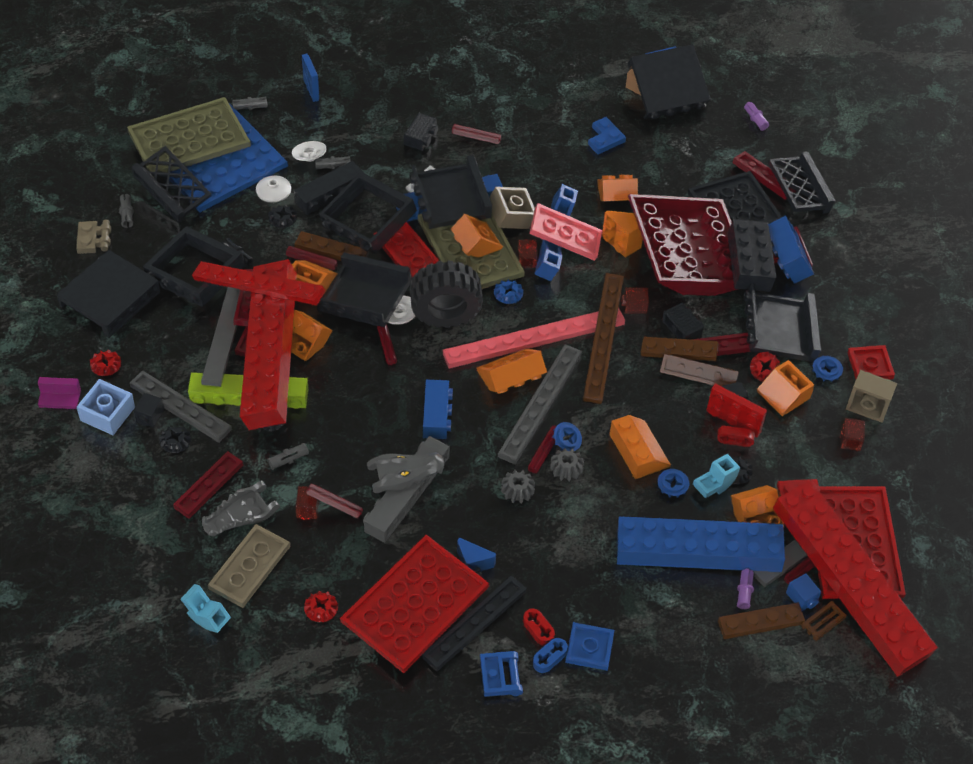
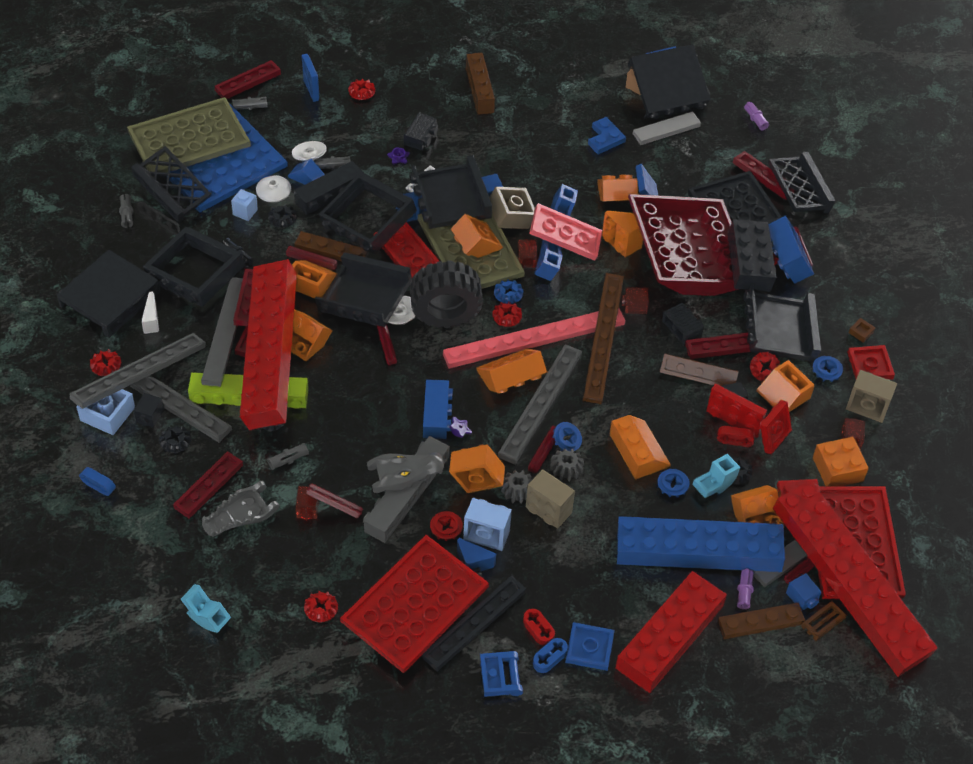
(59, 392): magenta panel -> none
(87, 236): dark tan plate -> none
(97, 481): none -> blue beam
(137, 370): none -> dark grey tile
(150, 317): none -> white slope
(244, 205): none -> light blue brick
(248, 80): none -> dark red plate
(249, 565): dark tan plate -> none
(259, 283): red plate -> none
(306, 172): none -> blue slope
(362, 94): none -> red gear
(398, 155): none -> dark purple plate
(445, 518): none -> red gear
(459, 427): none -> plate
(476, 134): axle -> none
(477, 468): none -> orange brick
(480, 83): none -> reddish brown brick
(487, 524): none -> light blue brick
(507, 320): none -> red gear
(550, 499): none -> dark tan brick
(645, 182): none -> blue tile
(666, 128): none -> light grey tile
(670, 631): none -> red brick
(680, 347): reddish brown plate -> none
(775, 427): none -> red plate
(840, 462): none -> orange brick
(862, 330): none -> reddish brown plate

